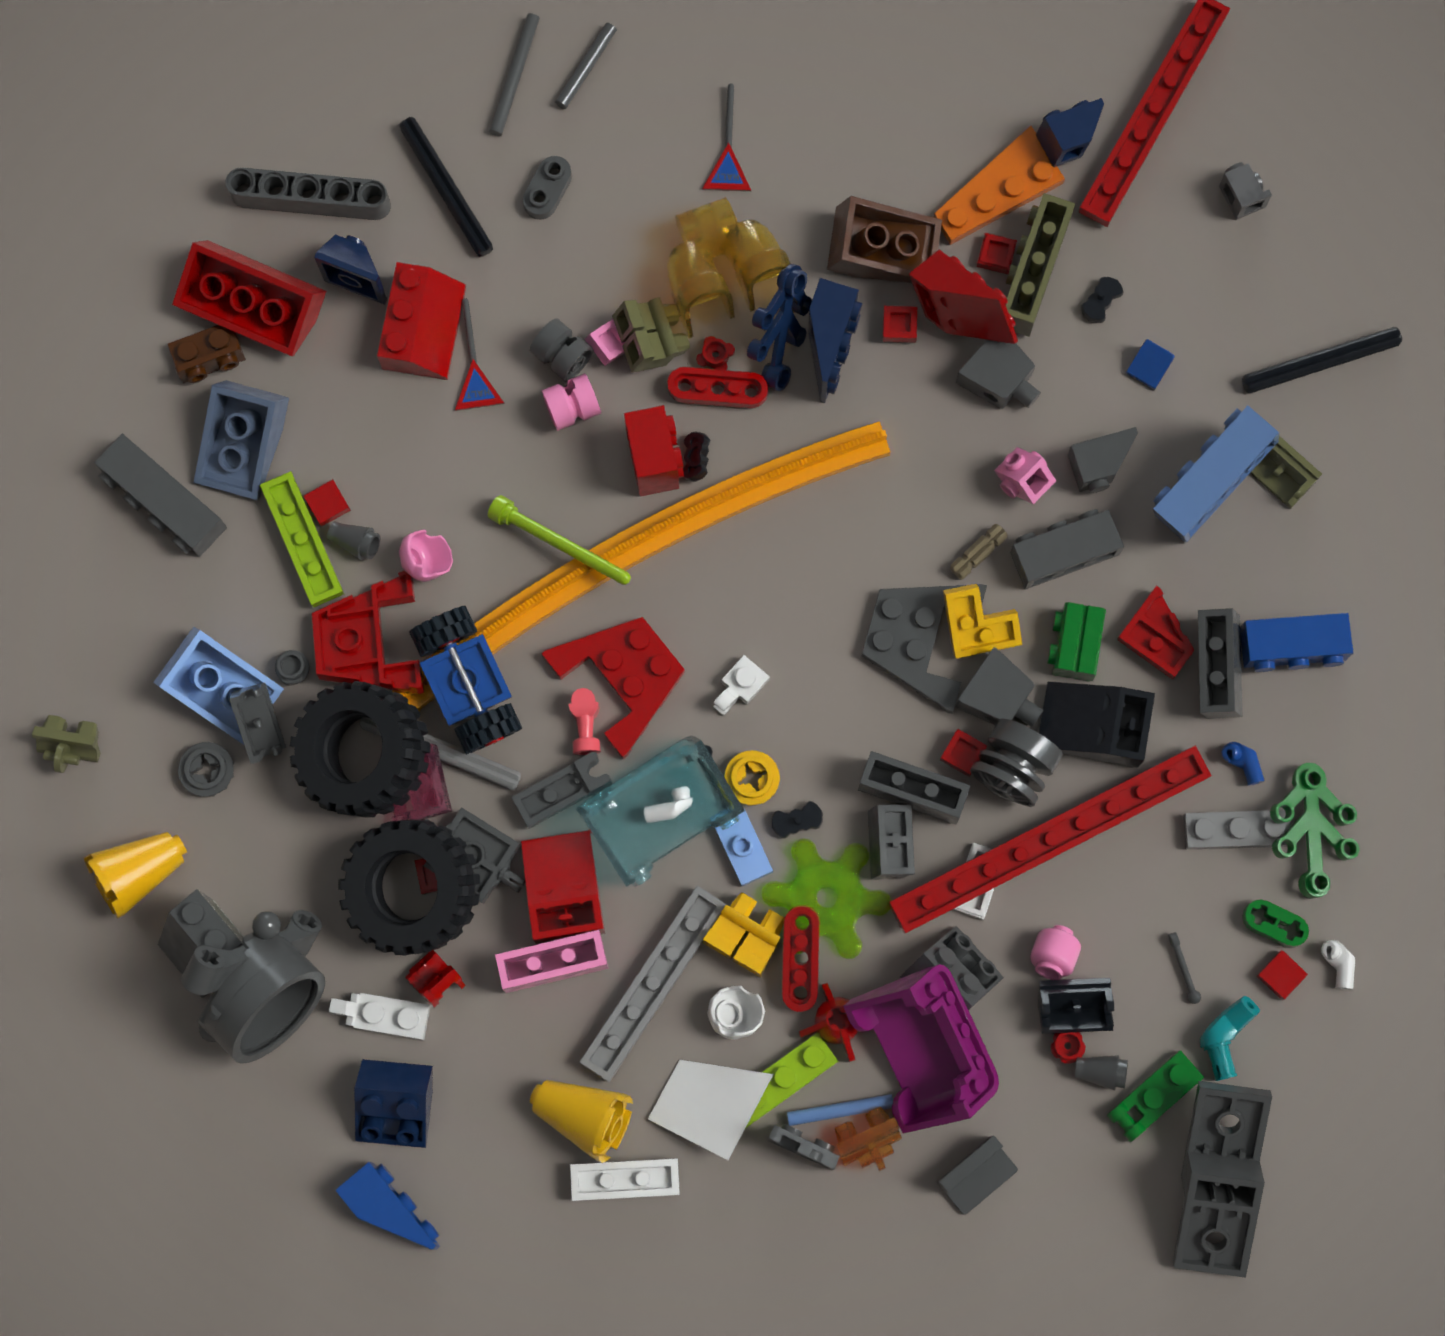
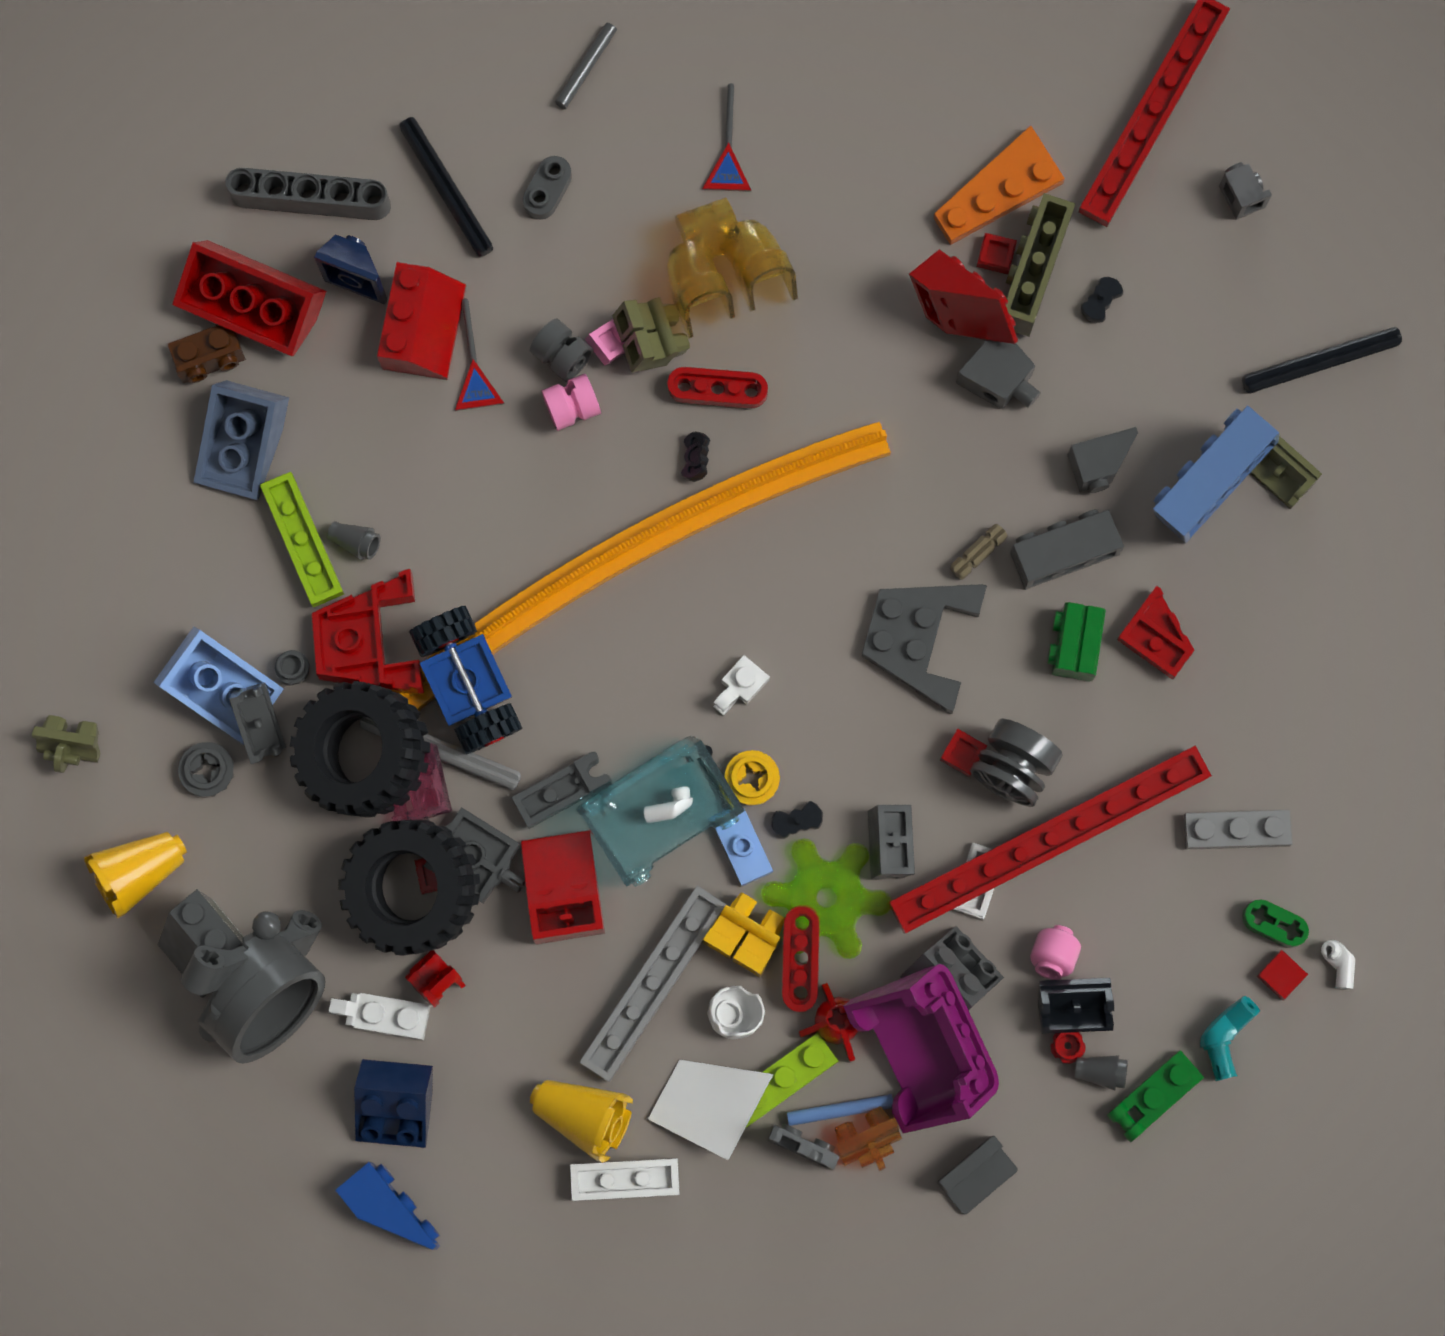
(160, 495): dark grey brick -> none
(327, 503): red tile -> none
(425, 556): bright pink hair -> none
(504, 512): lime piece -> none
(514, 74): dark grey bar -> none
(551, 961): bright pink brick -> none
(584, 711): coral leg -> none
(635, 667): red wing -> none
(652, 451): red brick -> none
(713, 345): red plate -> none
(783, 328): dark blue plant -> none
(831, 318): dark blue slope -> none
(880, 240): reddish brown slope -> none
(900, 324): red plate -> none
(914, 786): dark grey brick -> none
(974, 632): yellow plate -> none
(999, 692): dark grey torso -> none
(1025, 475): bright pink brick -> none
(1069, 132): dark blue slope -> none
(1098, 721): black slope -> none
(1150, 364): blue slope -> none
(1193, 996): dark grey hinge -> none
(1220, 663): dark grey brick -> none
(1222, 1179): dark grey bracket -> none
(1244, 758): blue arm -> none
(1296, 641): blue brick -> none
(1314, 826): green plant -> none

